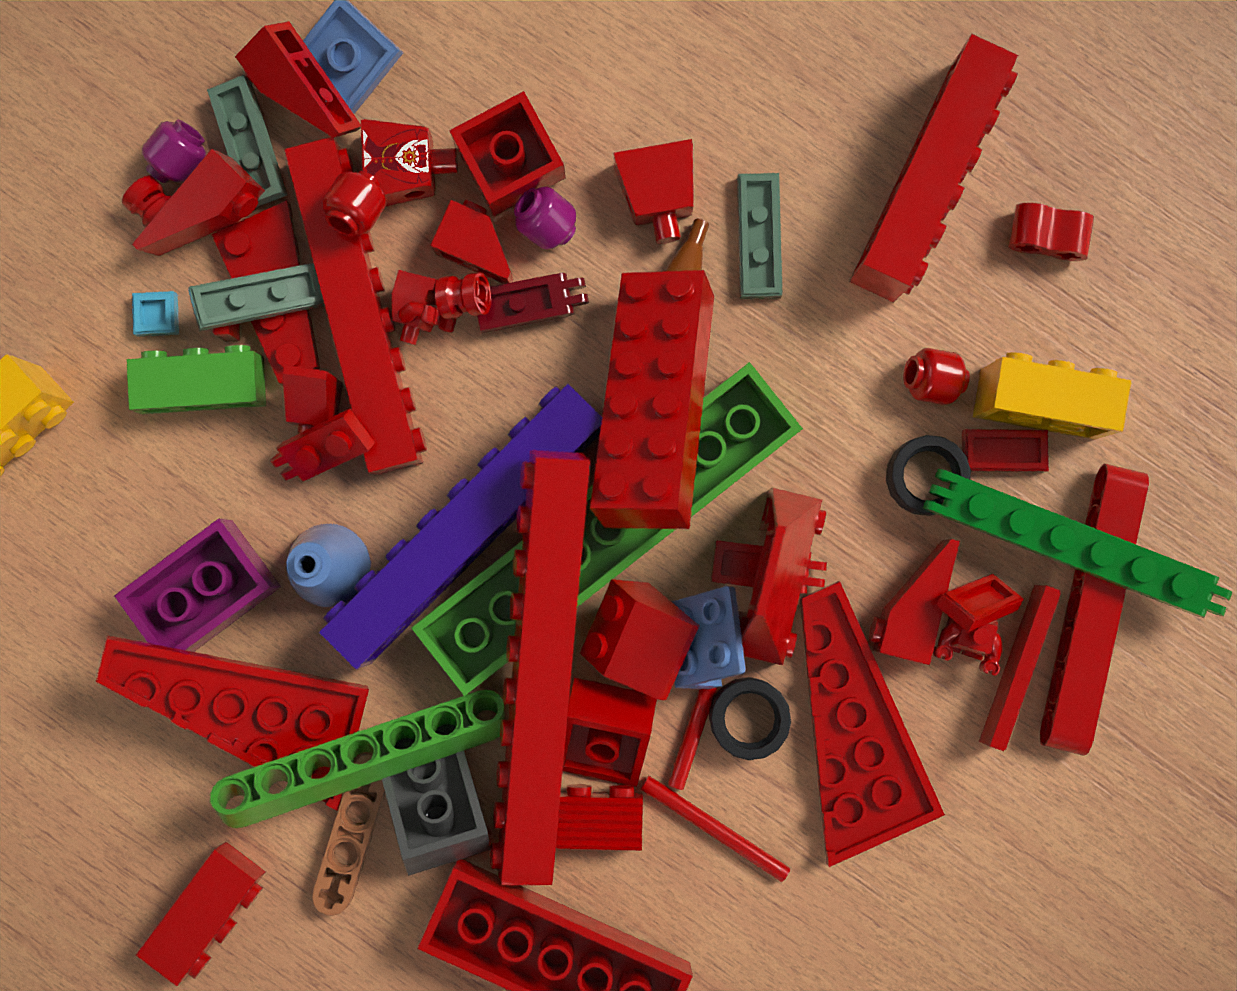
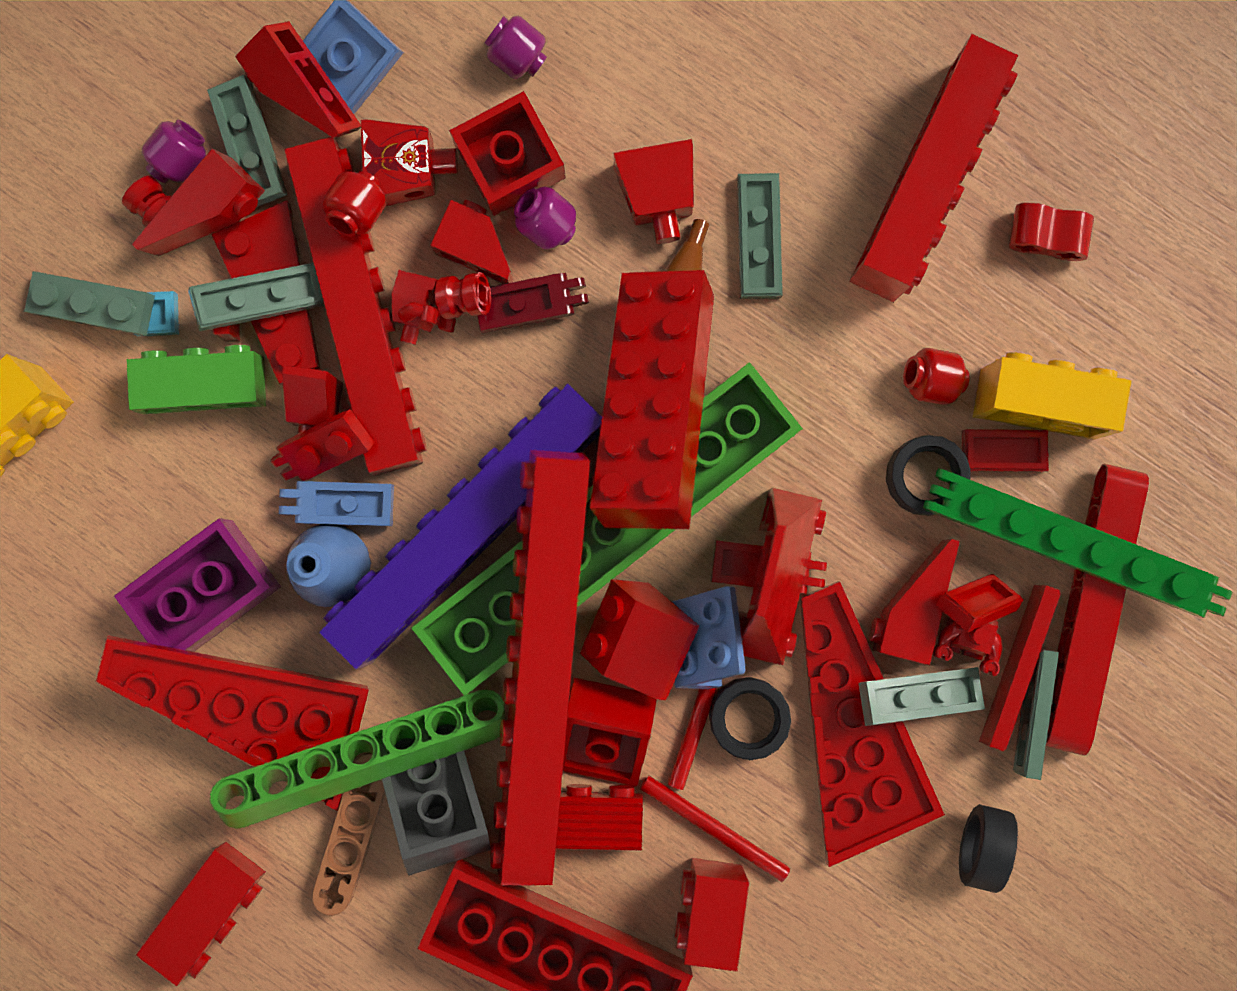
(89, 303): none -> sand green plate
(340, 503): none -> medium blue hinge
(516, 47): none -> magenta head
(713, 915): none -> red brick
(921, 696): none -> plate
(988, 848): none -> black tyre
(1036, 717): none -> sand green tile

